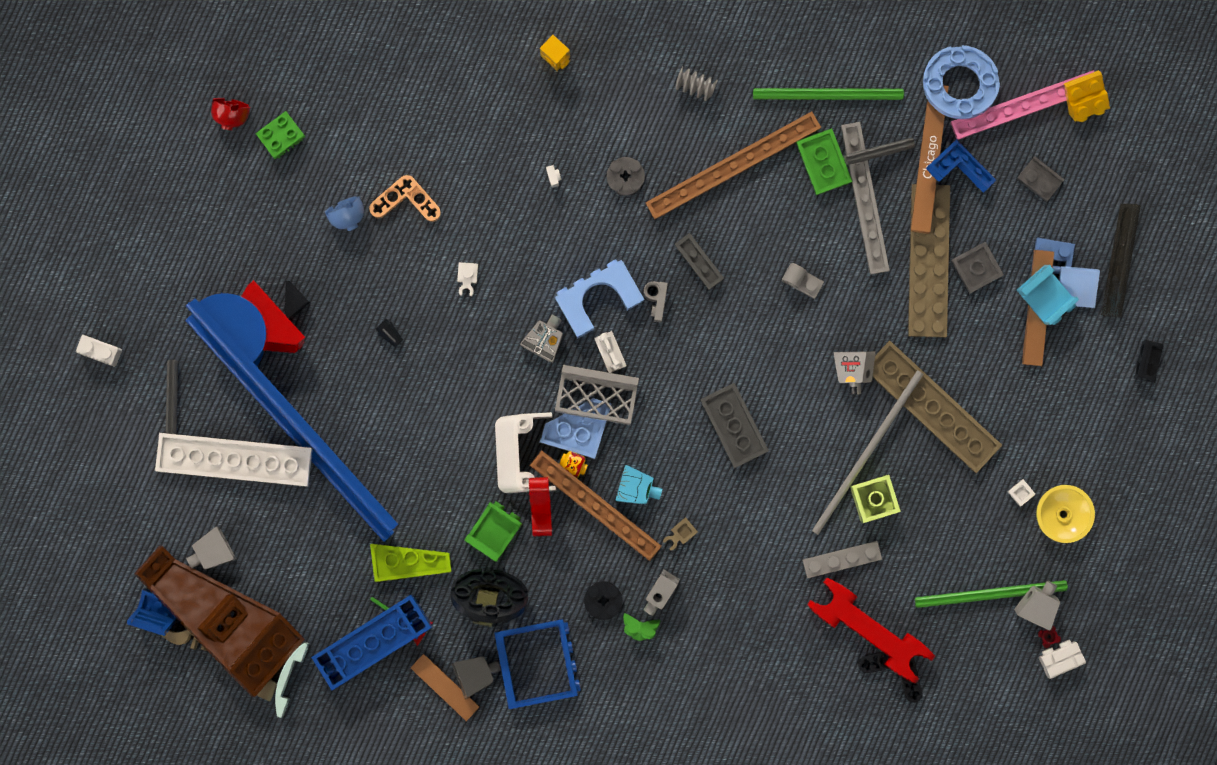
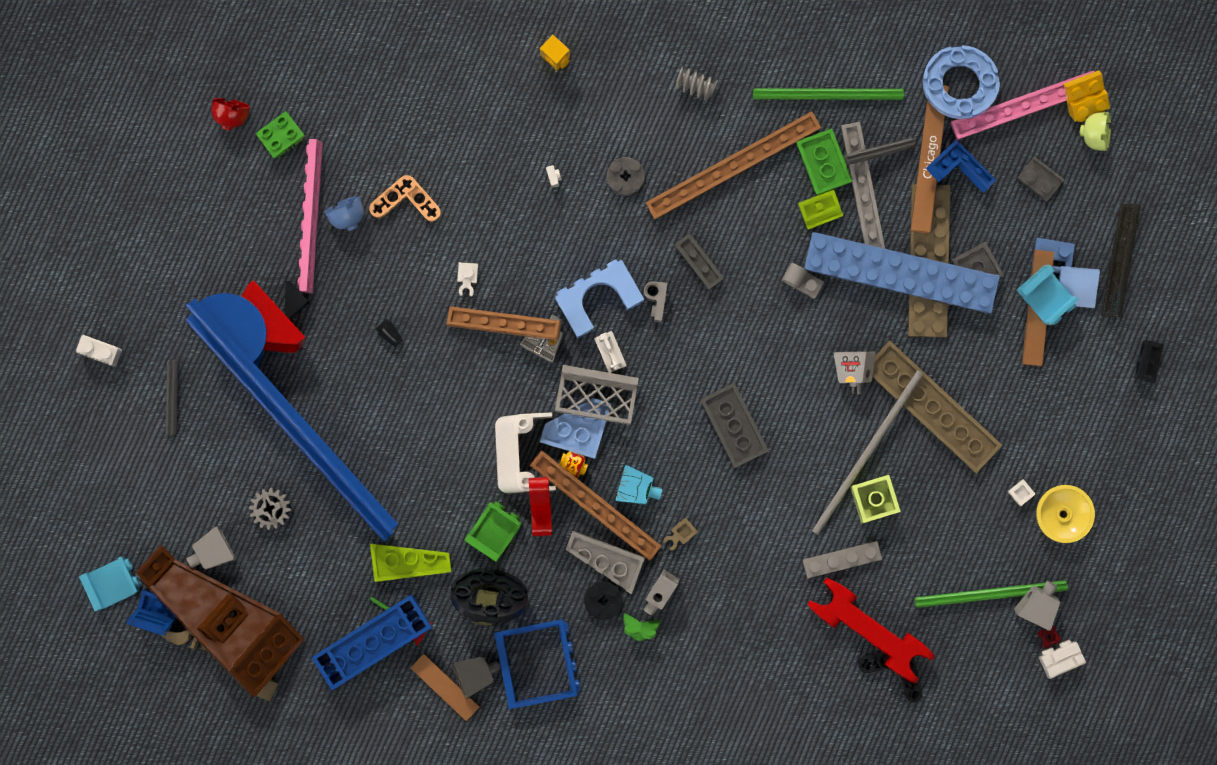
(110, 583): none -> medium azure panel
(233, 459): white plate -> none
(274, 520): none -> light grey gear
(280, 701): light aqua slope -> none
(310, 210): none -> bright pink plate
(504, 323): none -> medium nougat tile
(607, 559): none -> light grey wing
(820, 209): none -> lime plate
(901, 272): none -> medium blue plate
(1097, 131): none -> yellowish green cylinder

